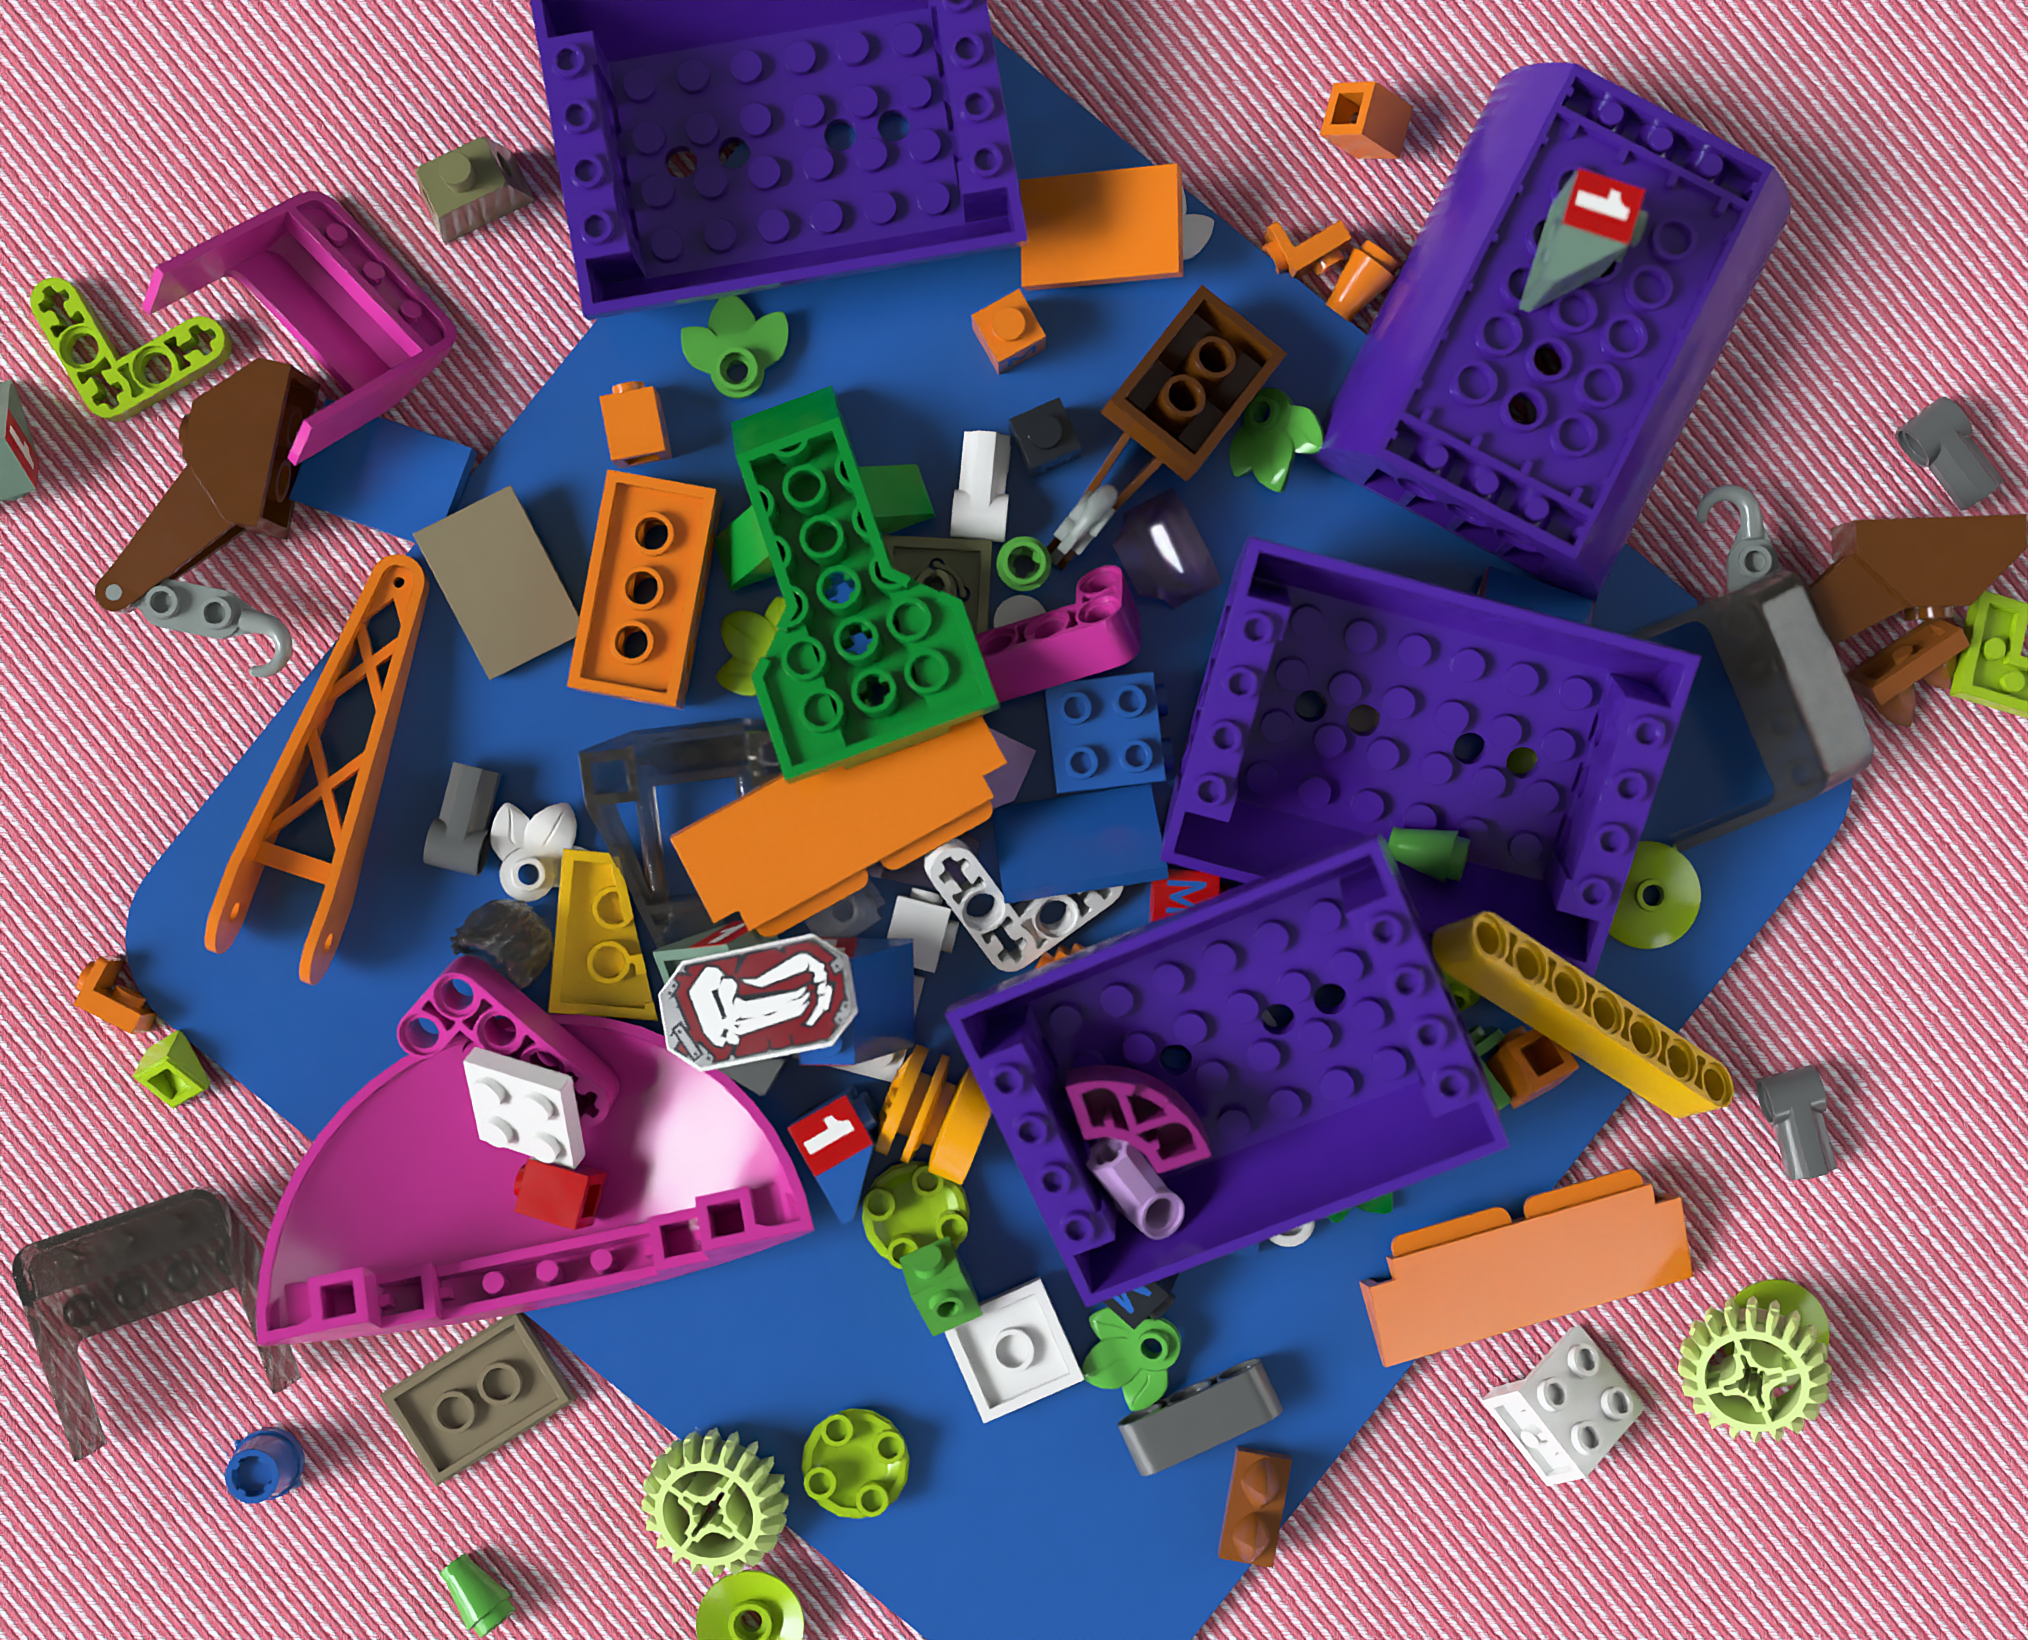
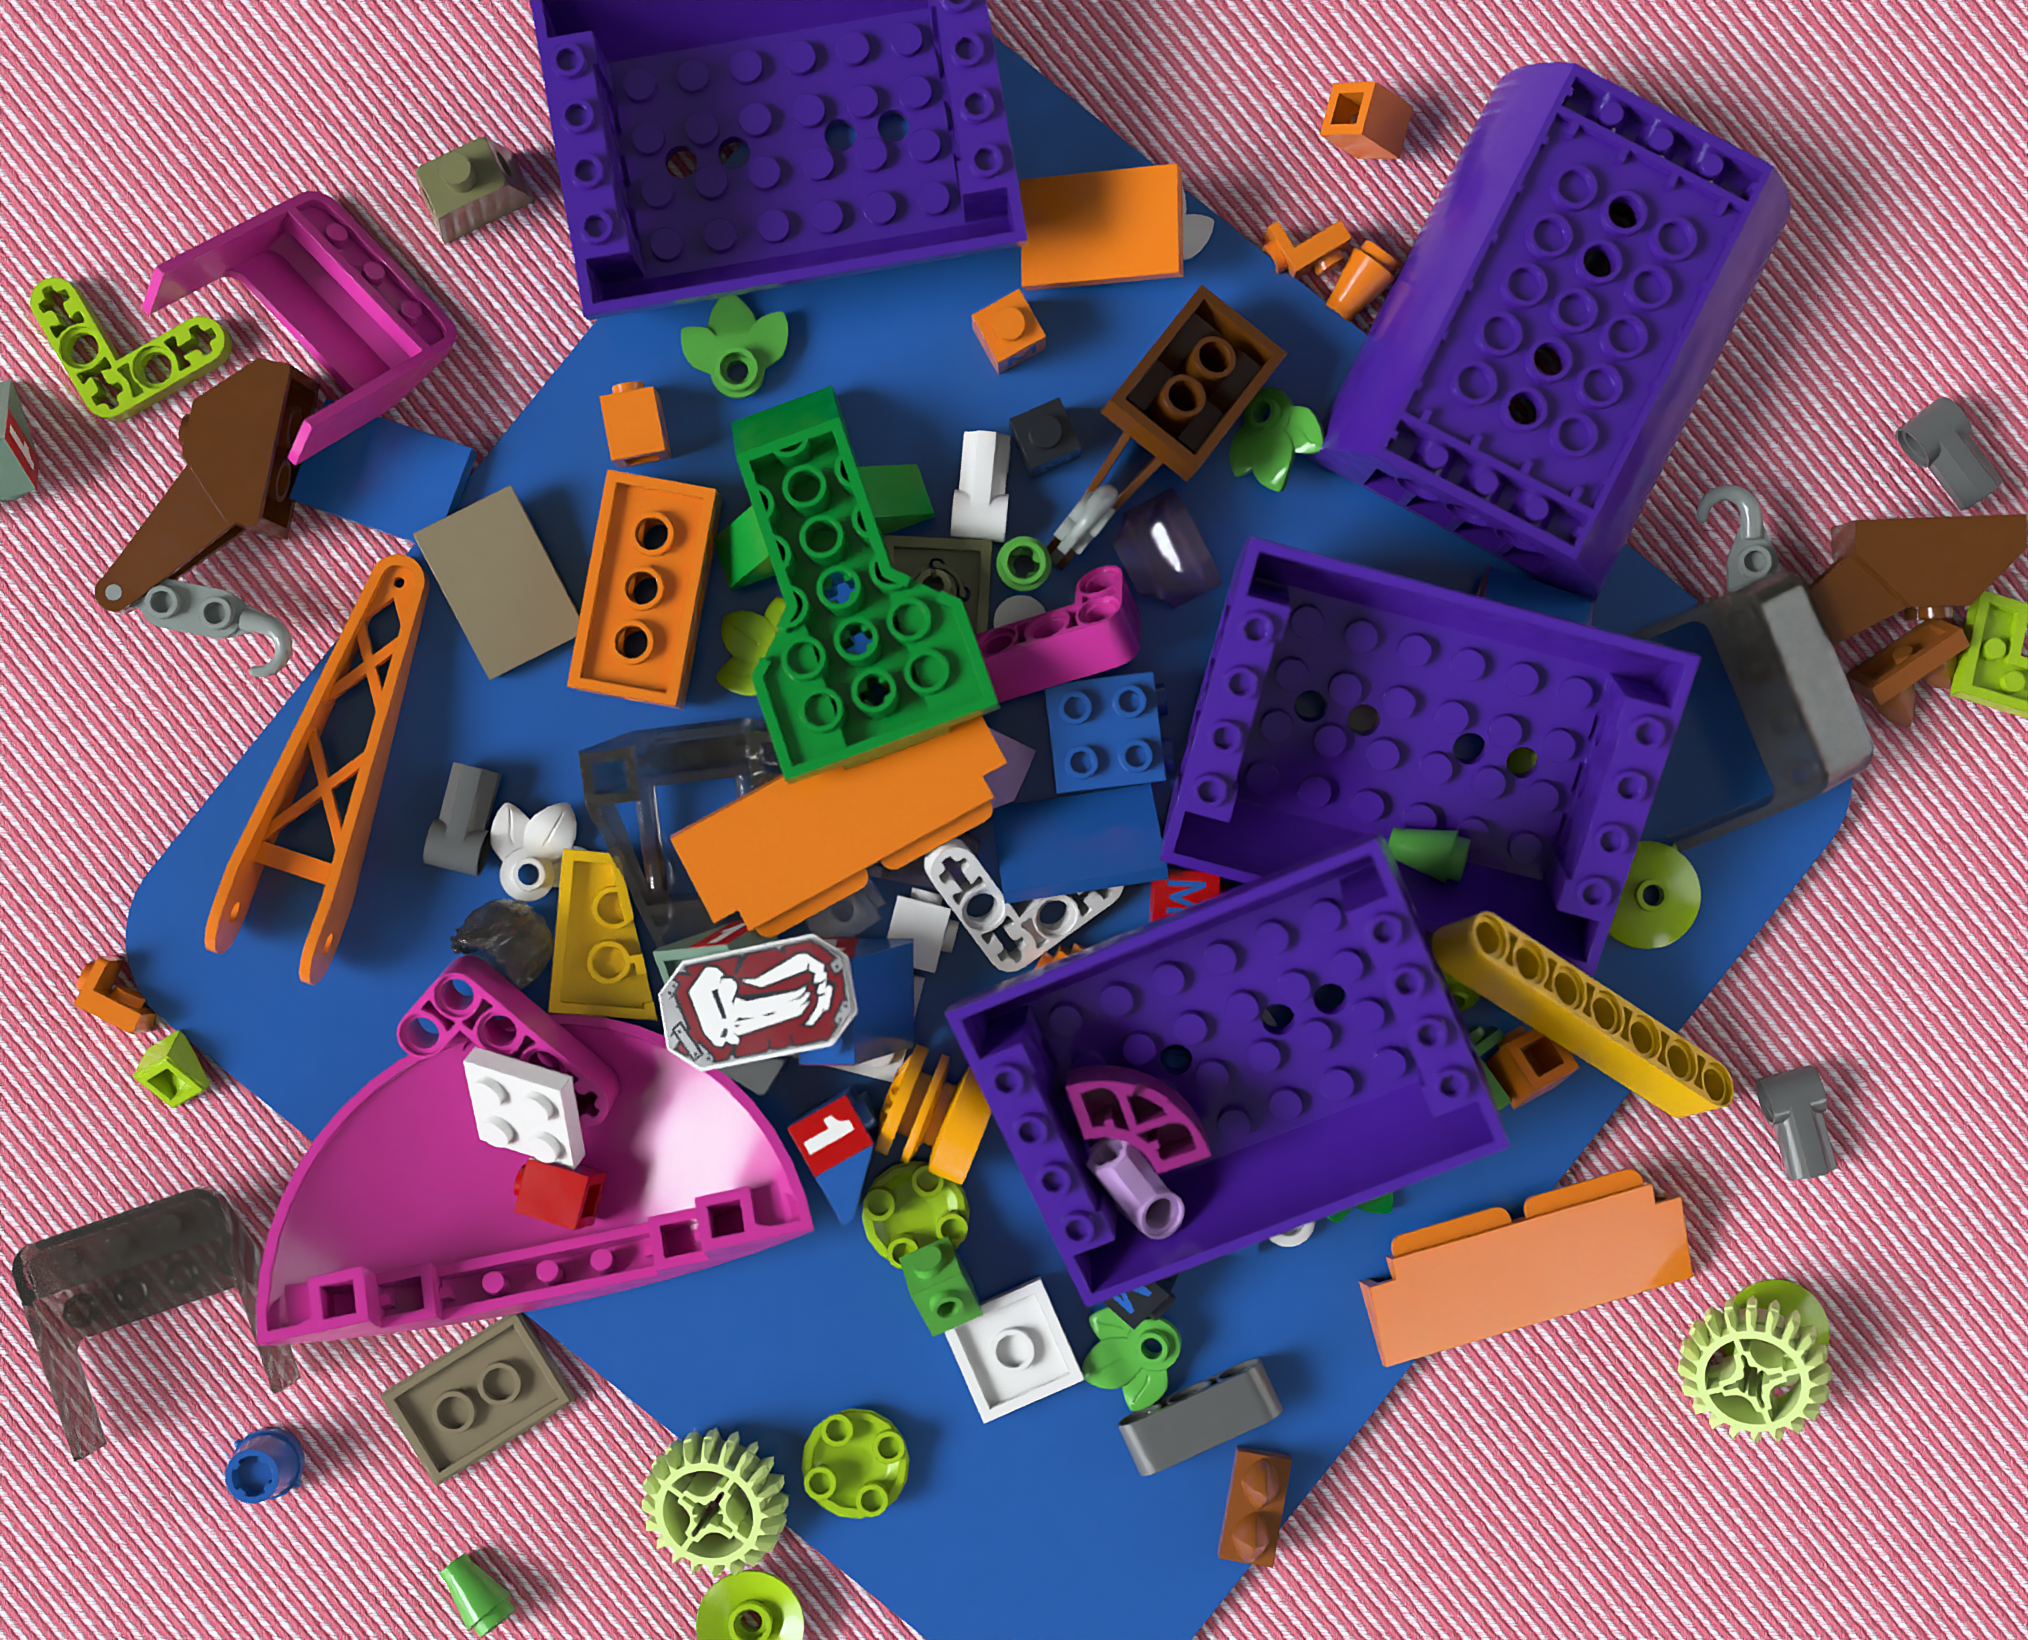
(1566, 1409): white bracket -> none
(1583, 235): sand green slope -> none

